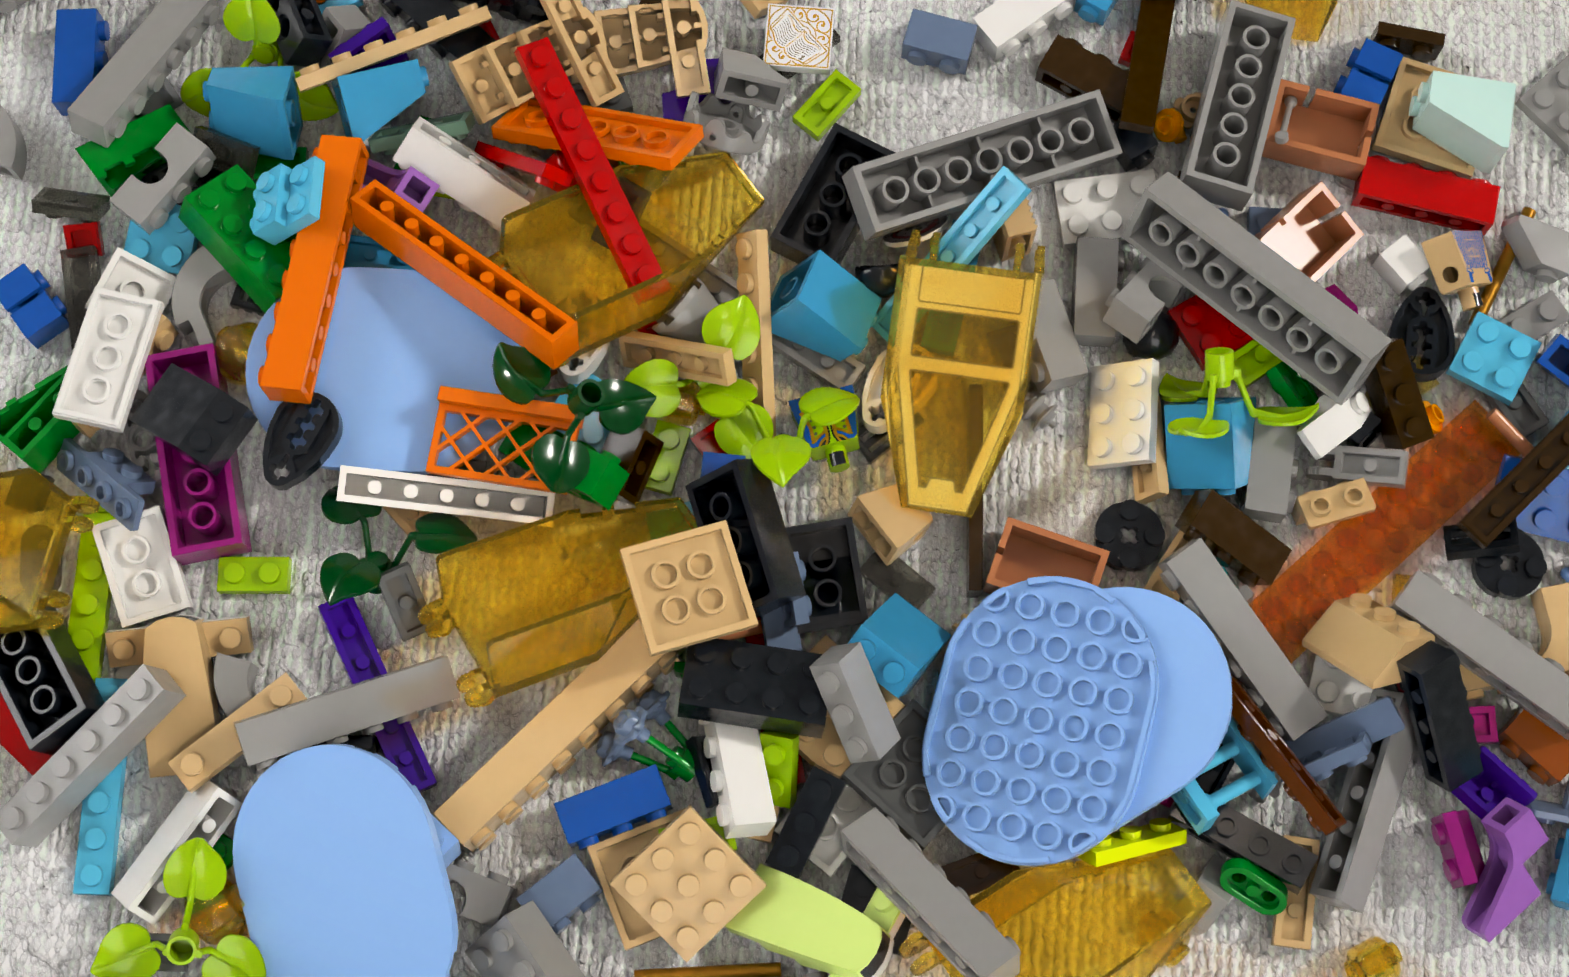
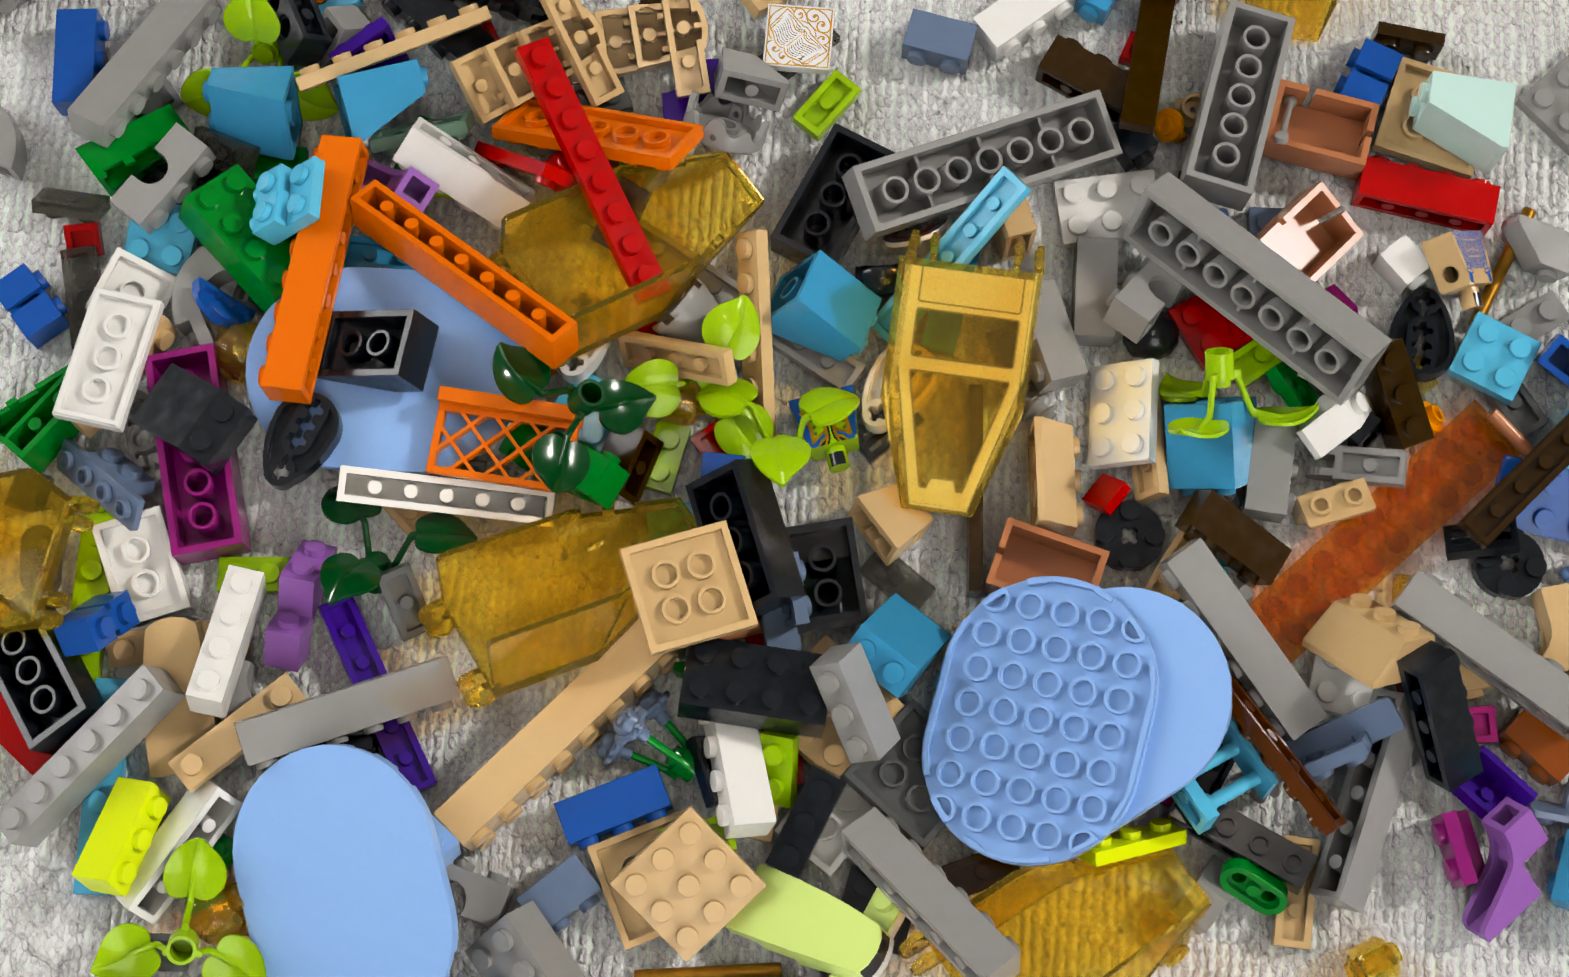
(96, 623): none -> blue piece
(121, 836): none -> neon yellow brick
(220, 306): none -> blue plate
(226, 642): none -> white brick
(298, 601): none -> medium lavender arch
(379, 349): none -> black slope
(1054, 476): none -> tan slope
(1106, 494): none -> red tile

